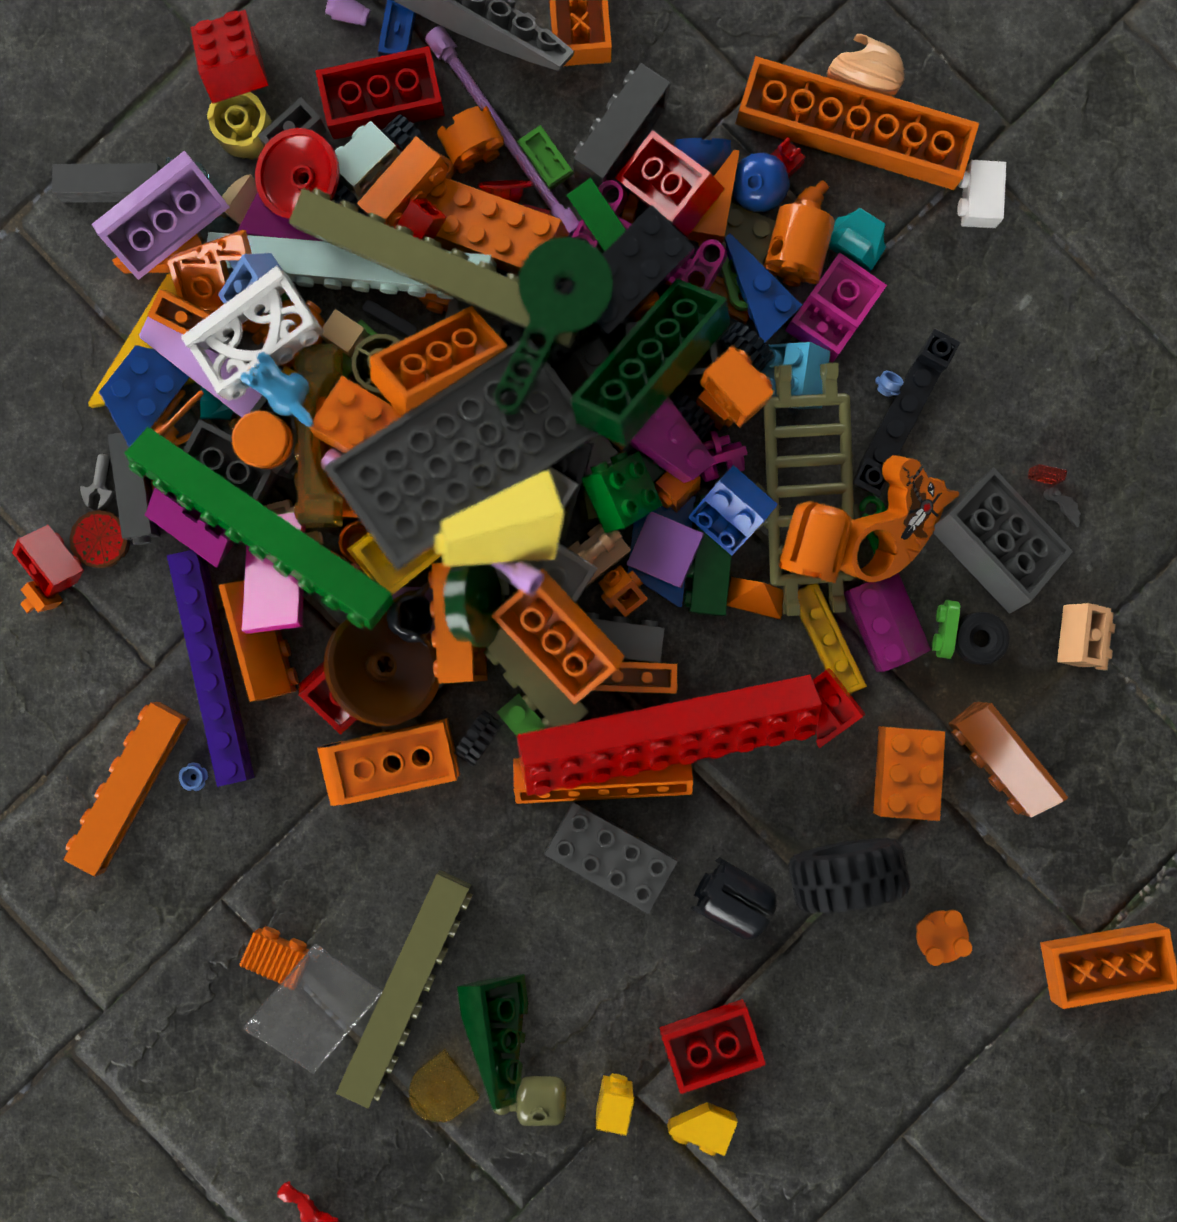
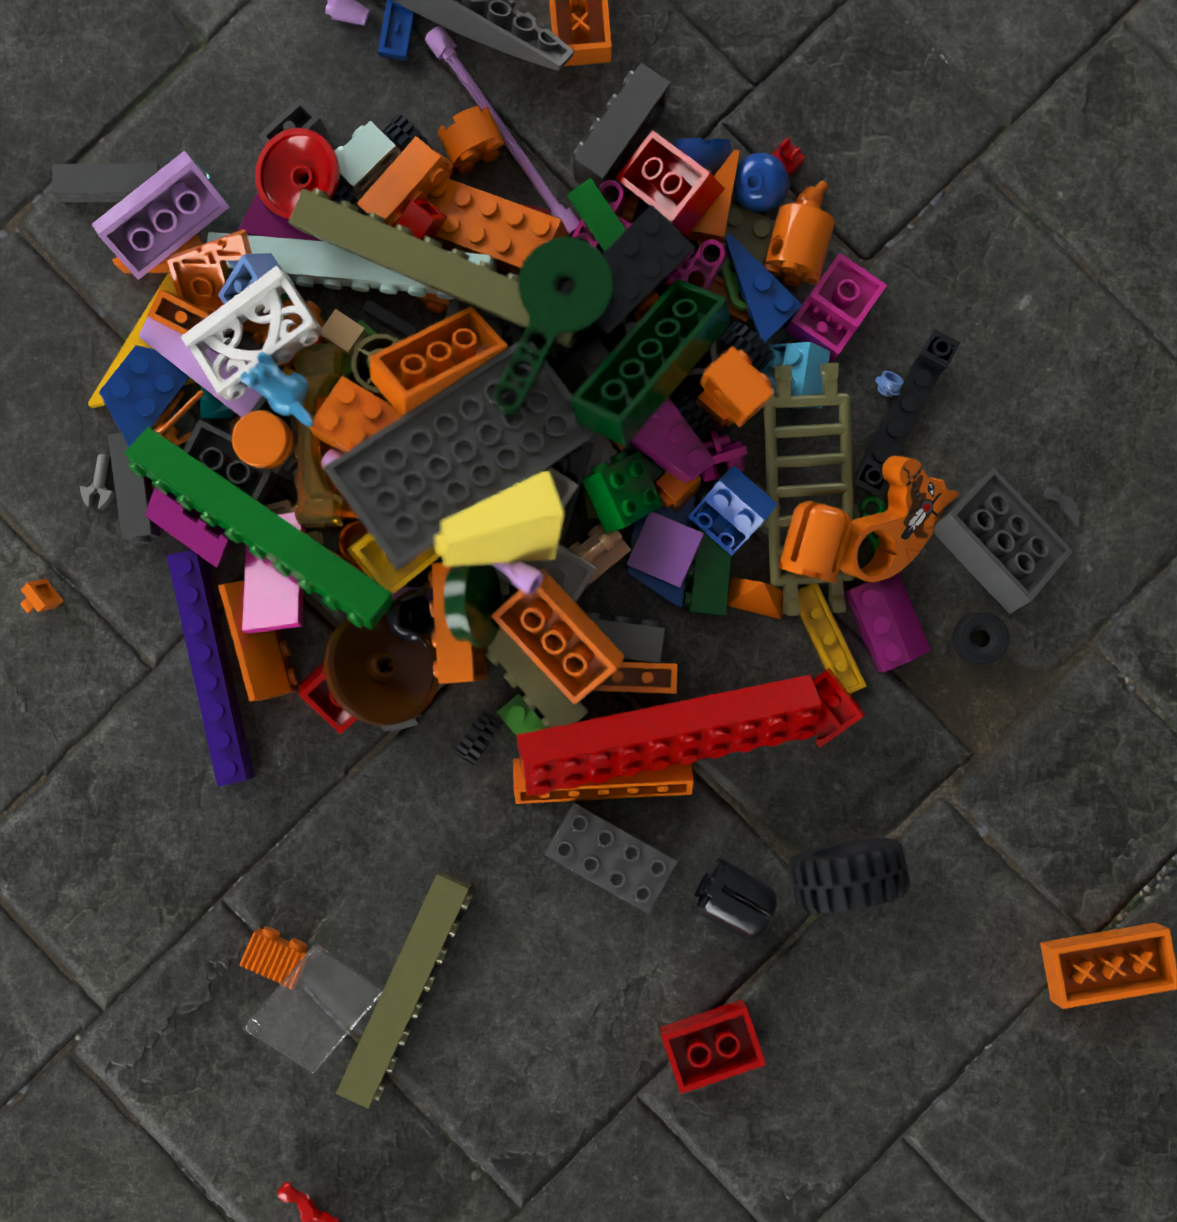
(48, 561): brick -> none
(98, 539): tile -> none
(125, 789): orange brick -> none
(186, 780): medium blue plate -> none
(228, 56): red brick -> none
(238, 123): light yellow brick -> none
(239, 198): tan brick -> none
(362, 769): orange hinge -> none
(380, 91): red brick -> none
(441, 1089): clear yellow tile -> none
(494, 1023): dark green wedge -> none
(506, 189): red piece -> none
(539, 1101): olive piece -> none
(545, 157): bright green plate -> none
(614, 1104): yellow brick -> none
(622, 590): orange brick -> none
(704, 1126): yellow slope -> none
(856, 123): orange brick -> none
(859, 238): teal slope -> none
(873, 68): light nougat hair -> none
(909, 773): orange brick -> none
(943, 937): orange piece -> none
(945, 640): bright green plate -> none
(983, 194): white brick -> none
(1006, 760): dark orange slope -> none
(1047, 474): clear red tile -> none
(1086, 636): light nougat brick -> none

